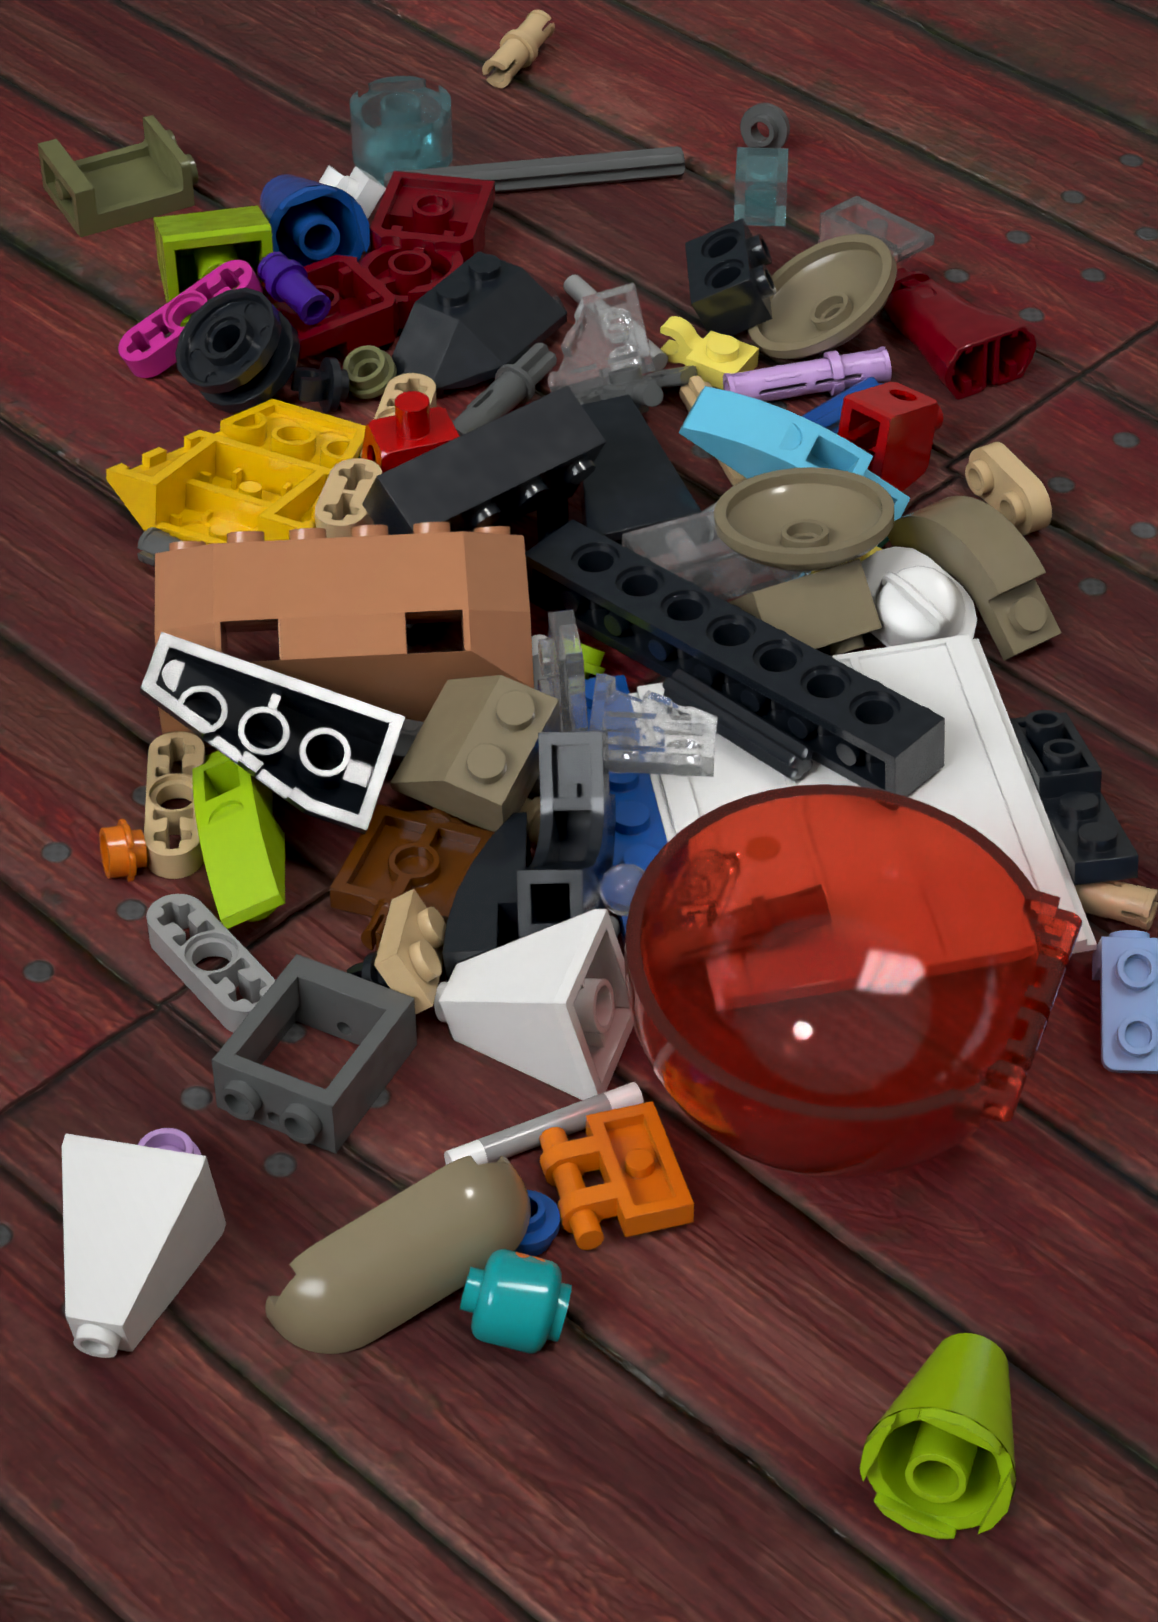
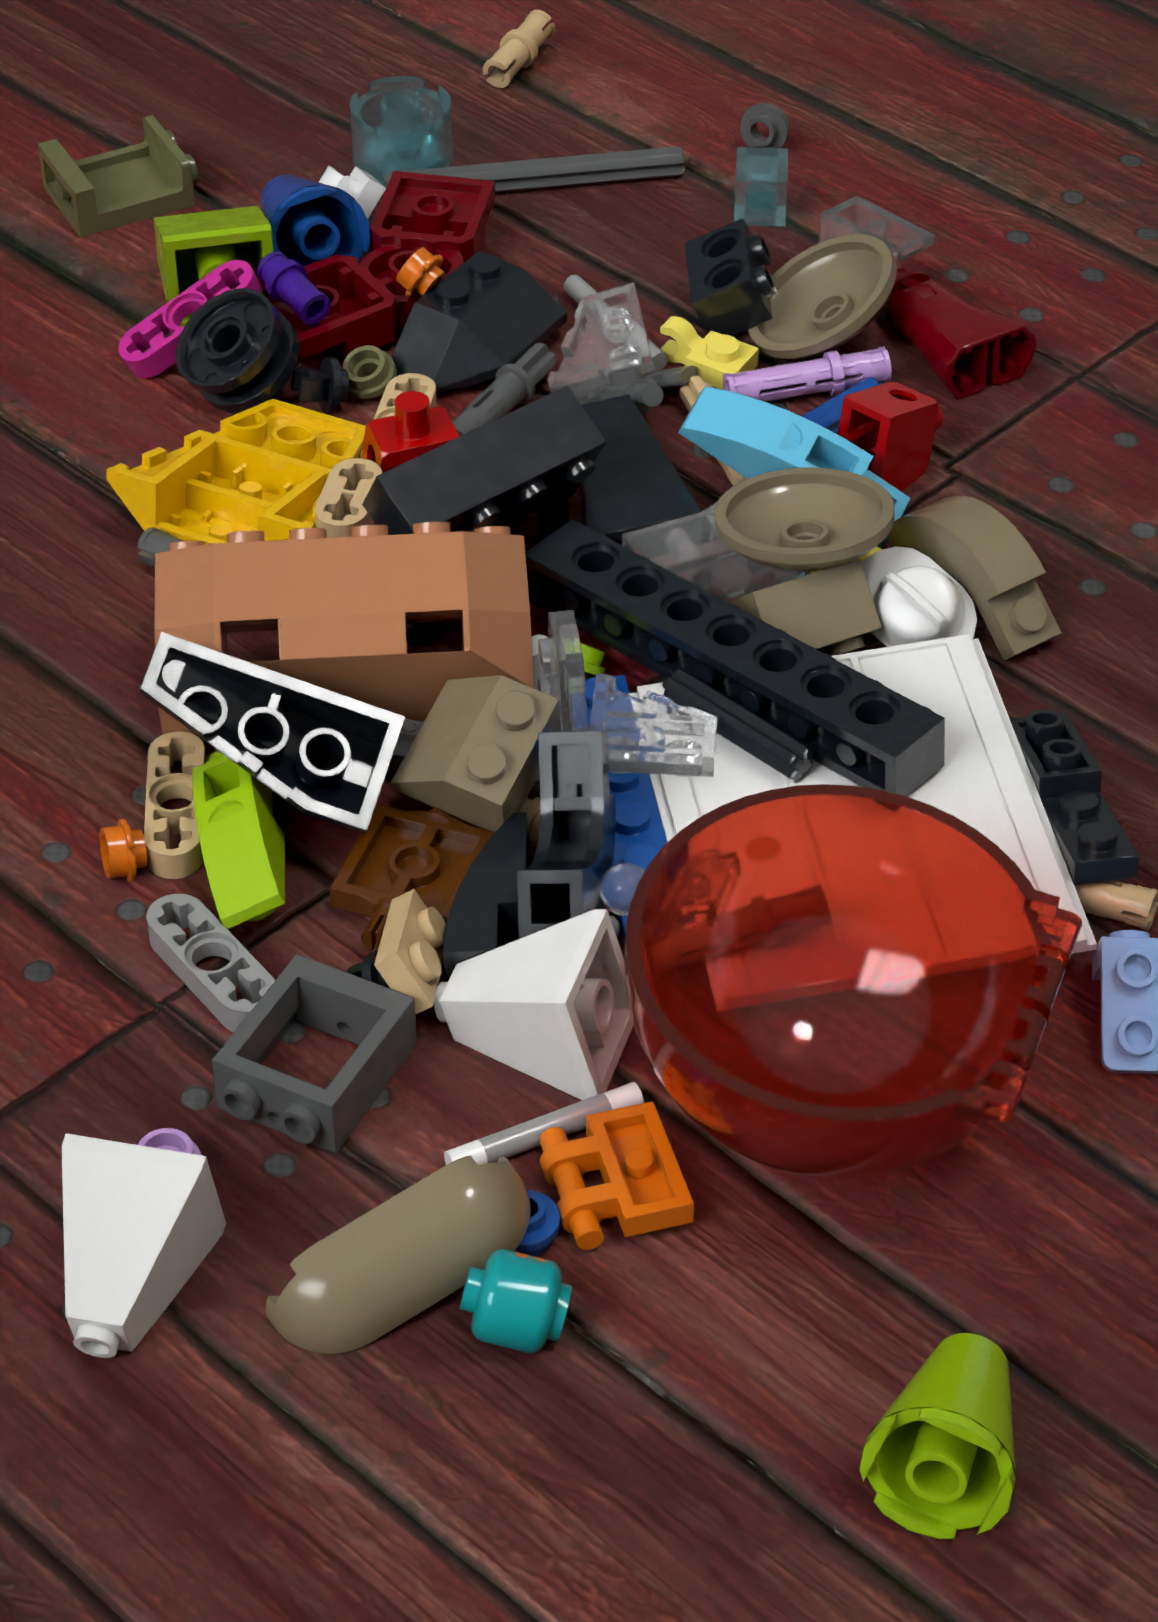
(420, 273): none -> orange plate
(1009, 487): tan plate -> none

